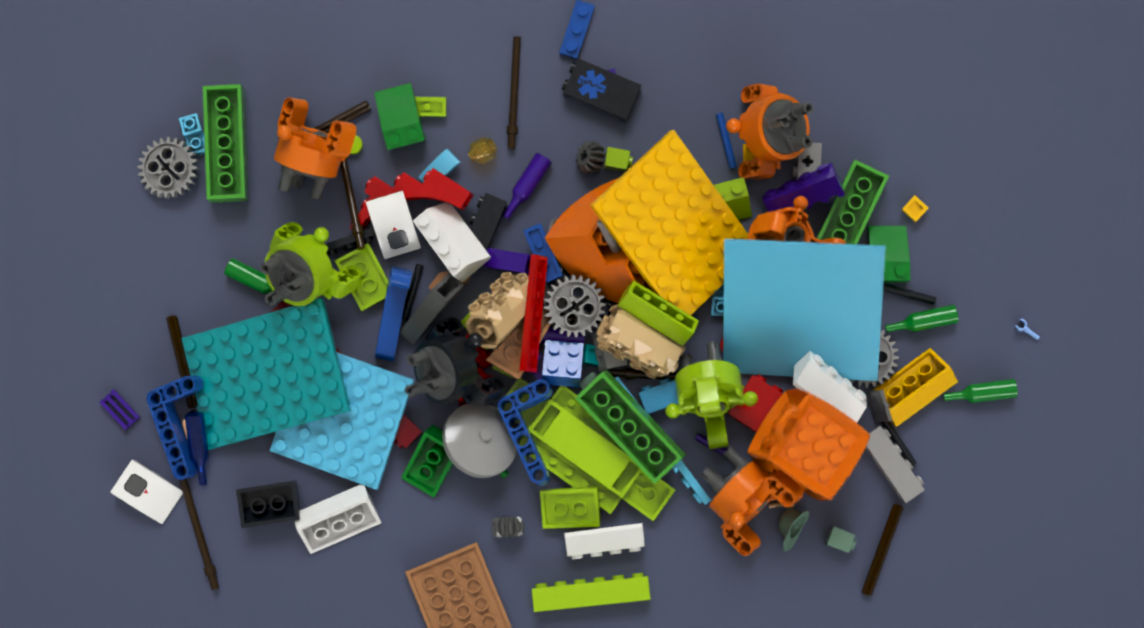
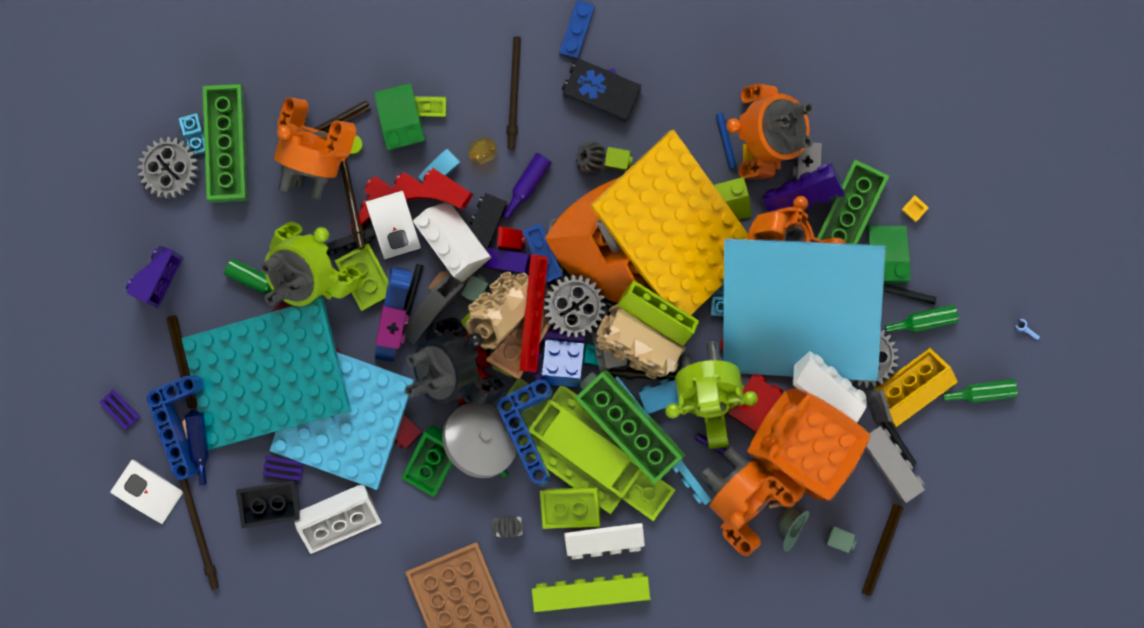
(154, 280): none -> dark purple slope
(267, 465): none -> dark purple tile
(395, 338): none -> magenta brick
(475, 287): none -> sand green brick
(510, 239): none -> red slope

